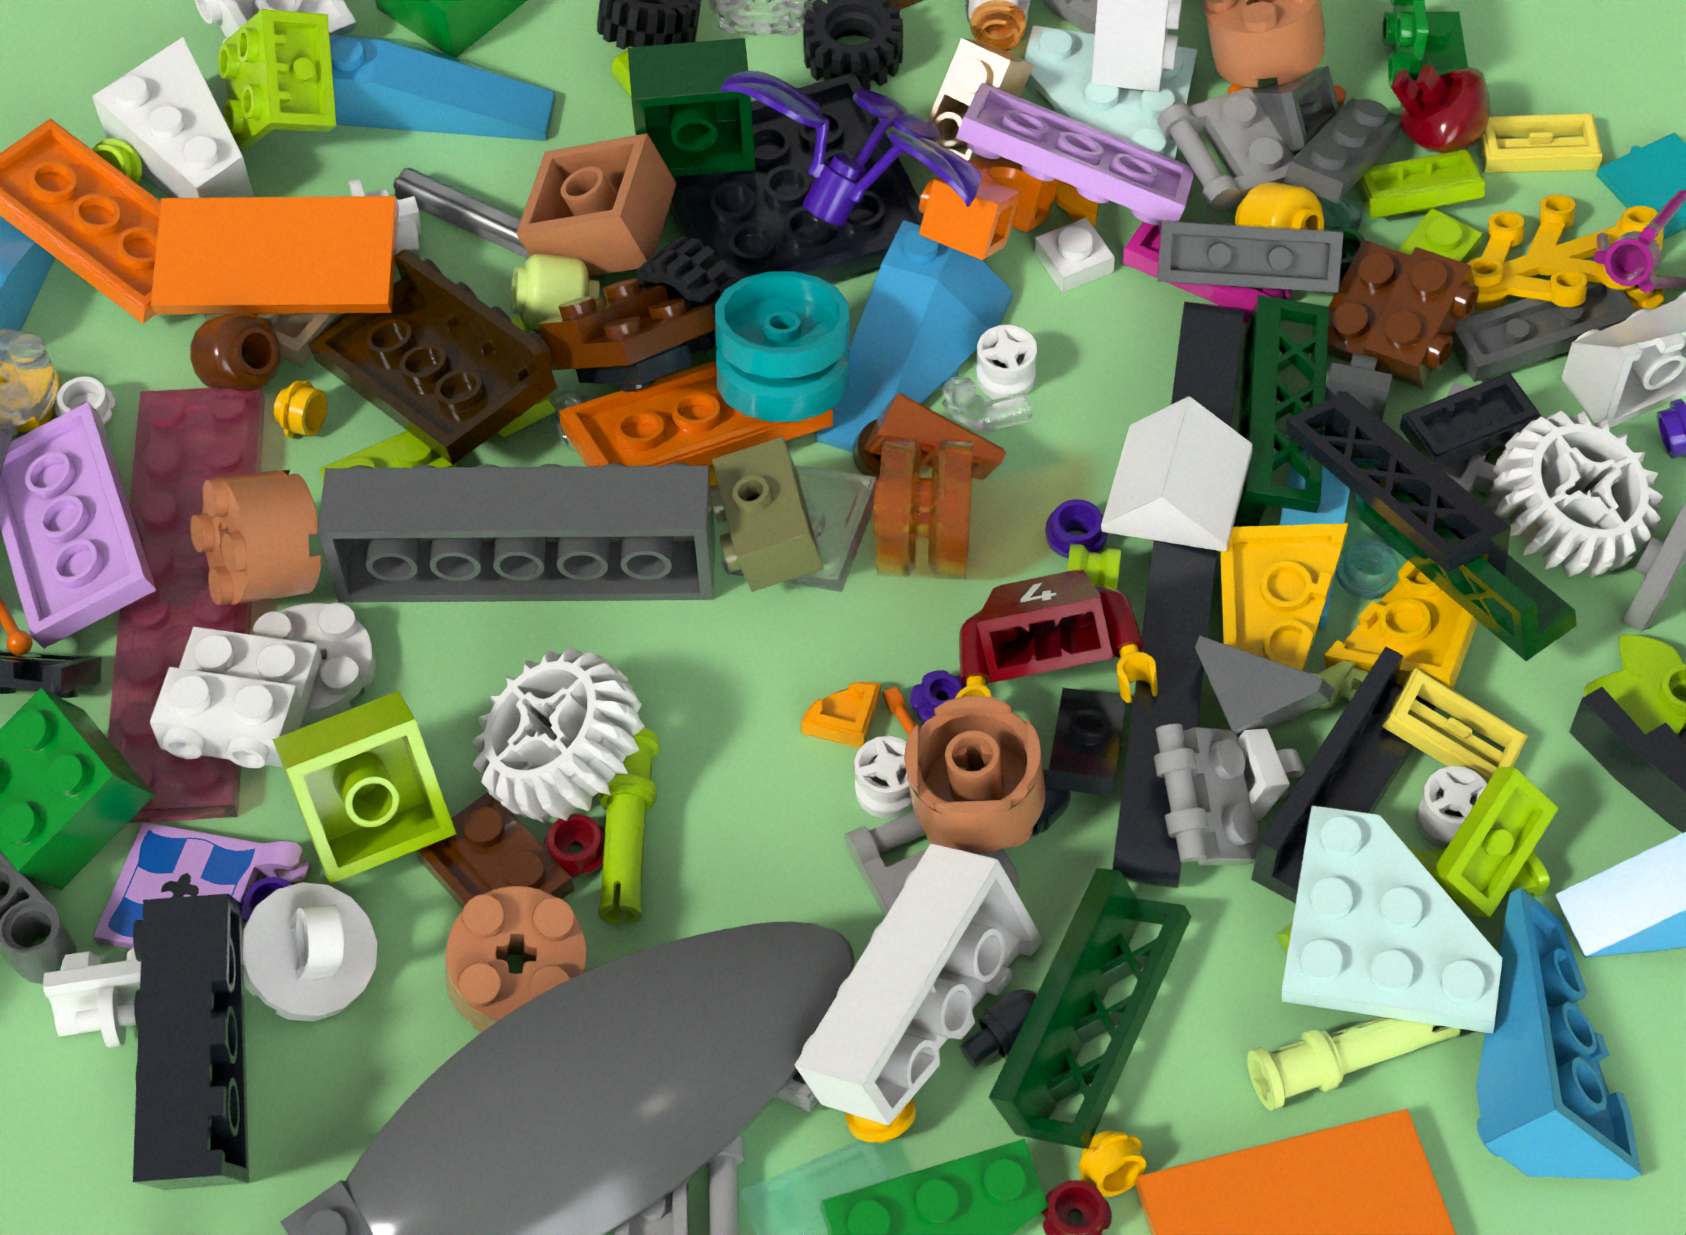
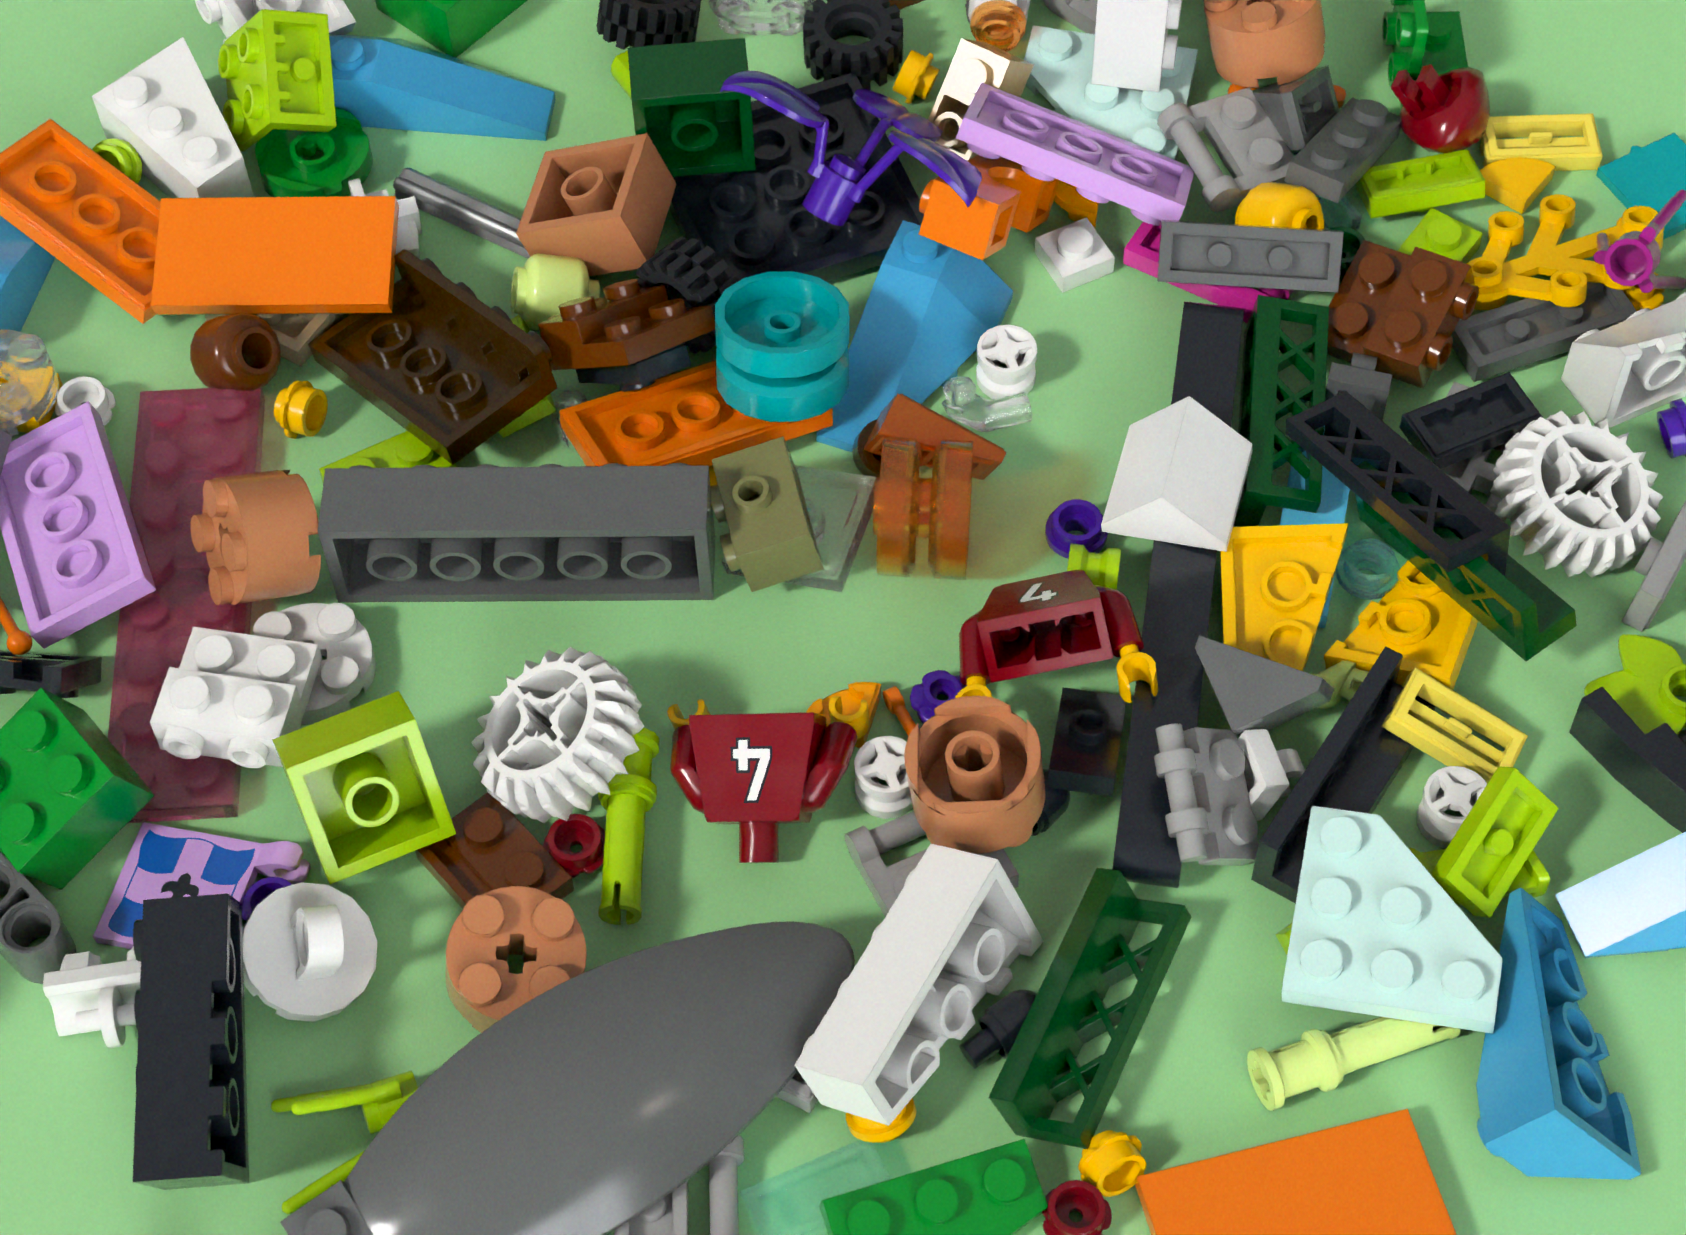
(290, 175): none -> green plate
(379, 1104): none -> lime plant
(762, 768): none -> dark red torso
(916, 76): none -> yellow plate
(1517, 181): none -> yellow tile

